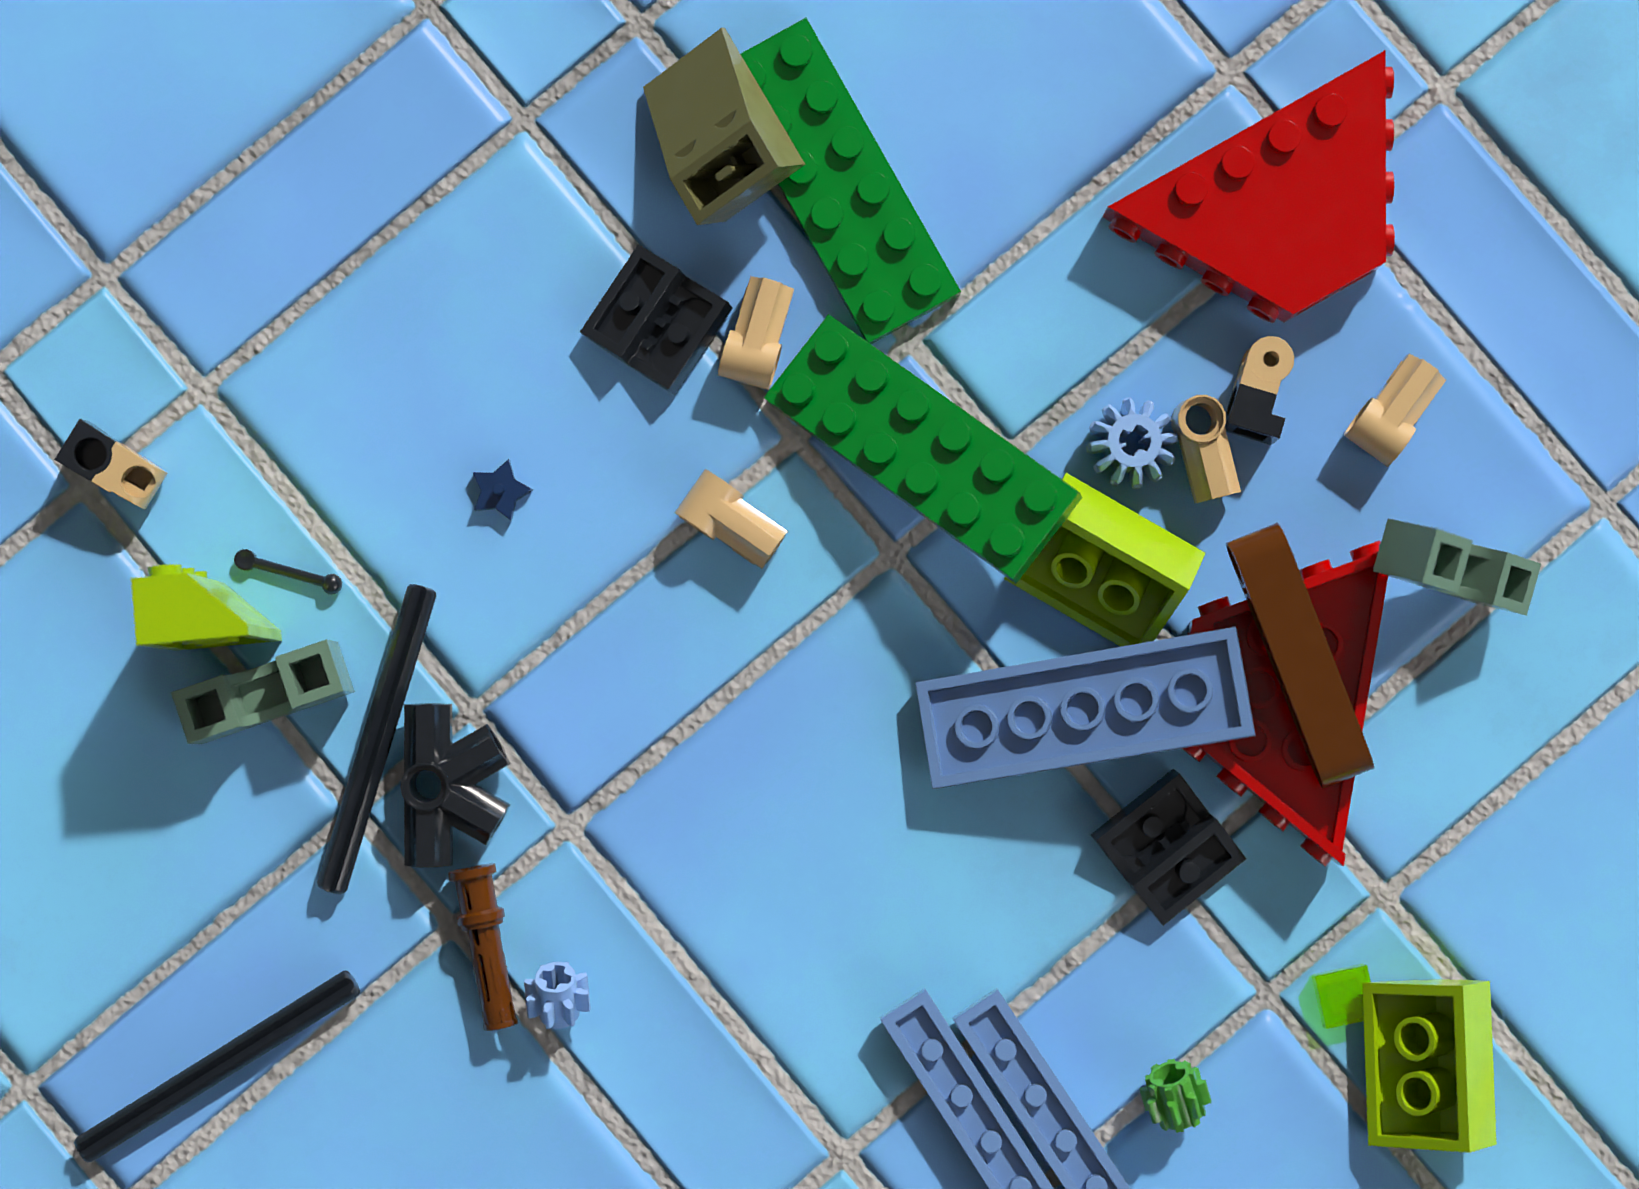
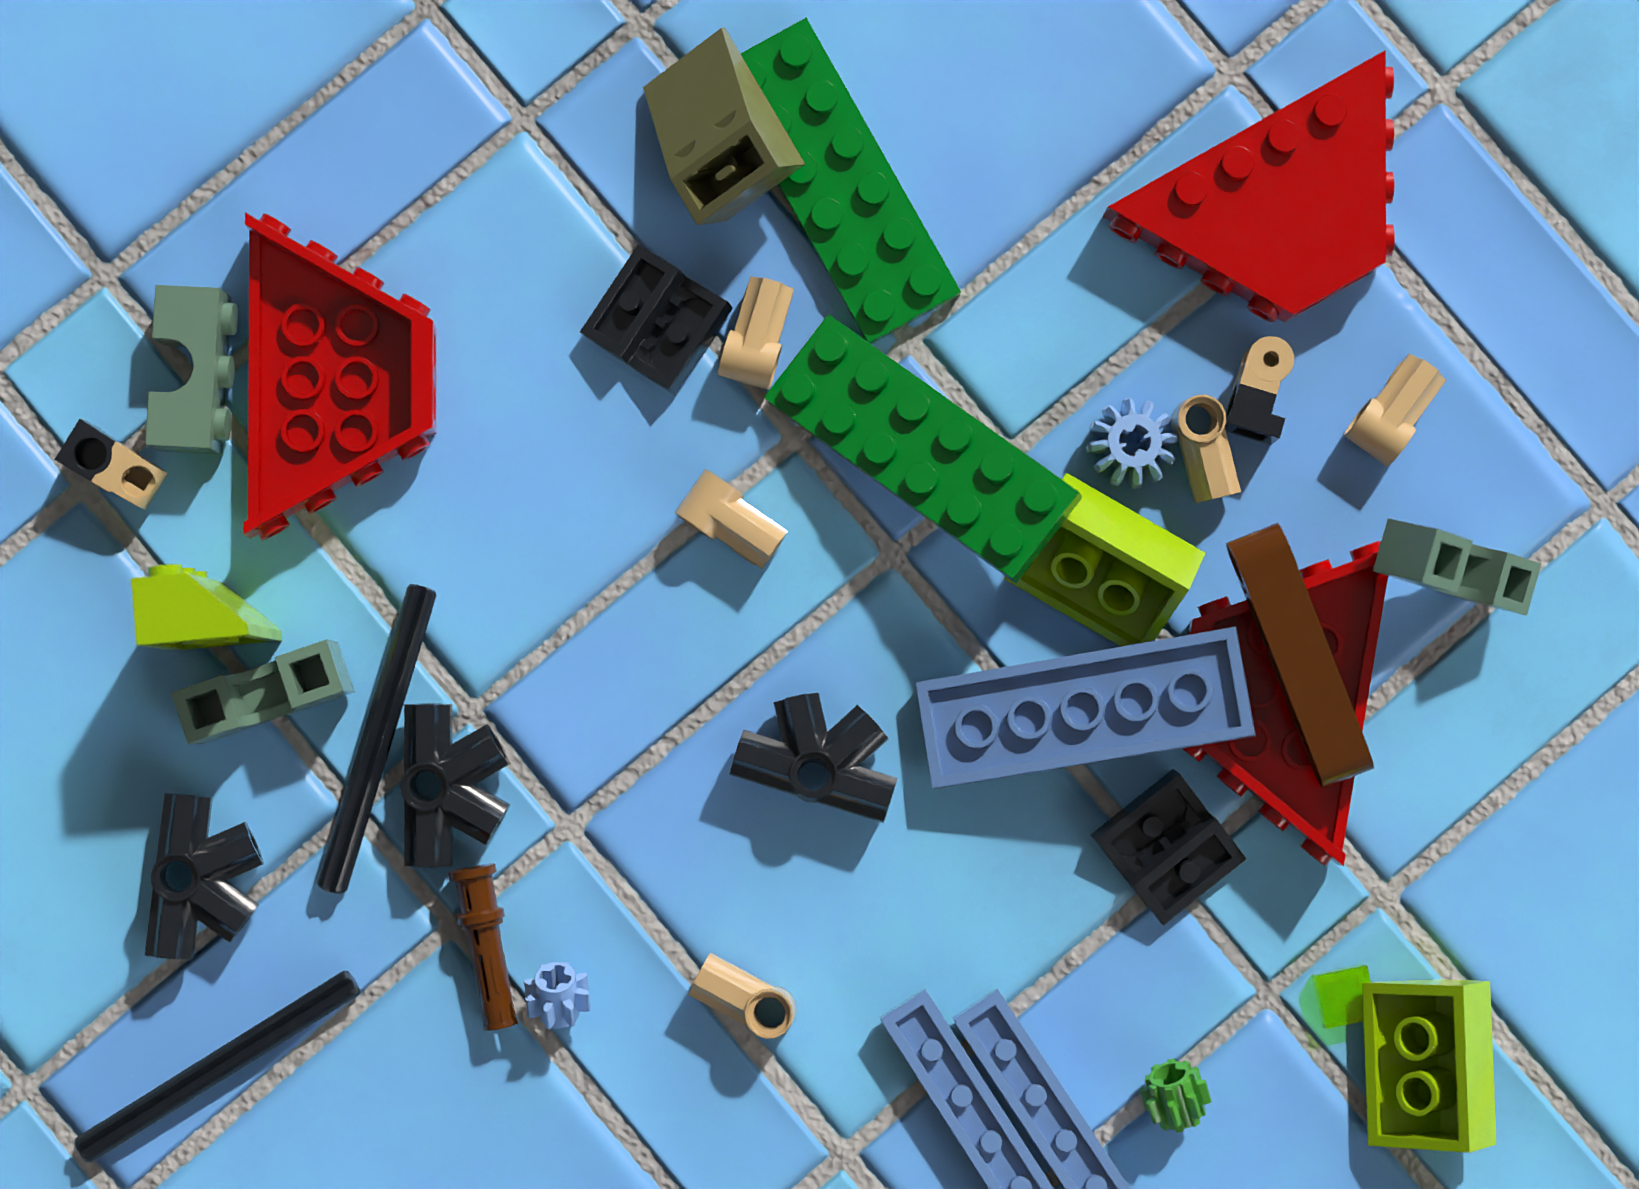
(194, 414): none -> sand green arch
(212, 863): none -> black piece
(247, 560): black hinge -> none
(332, 377): none -> red piece
(500, 490): dark blue piece -> none
(738, 994): none -> tan piece
(808, 741): none -> black piece

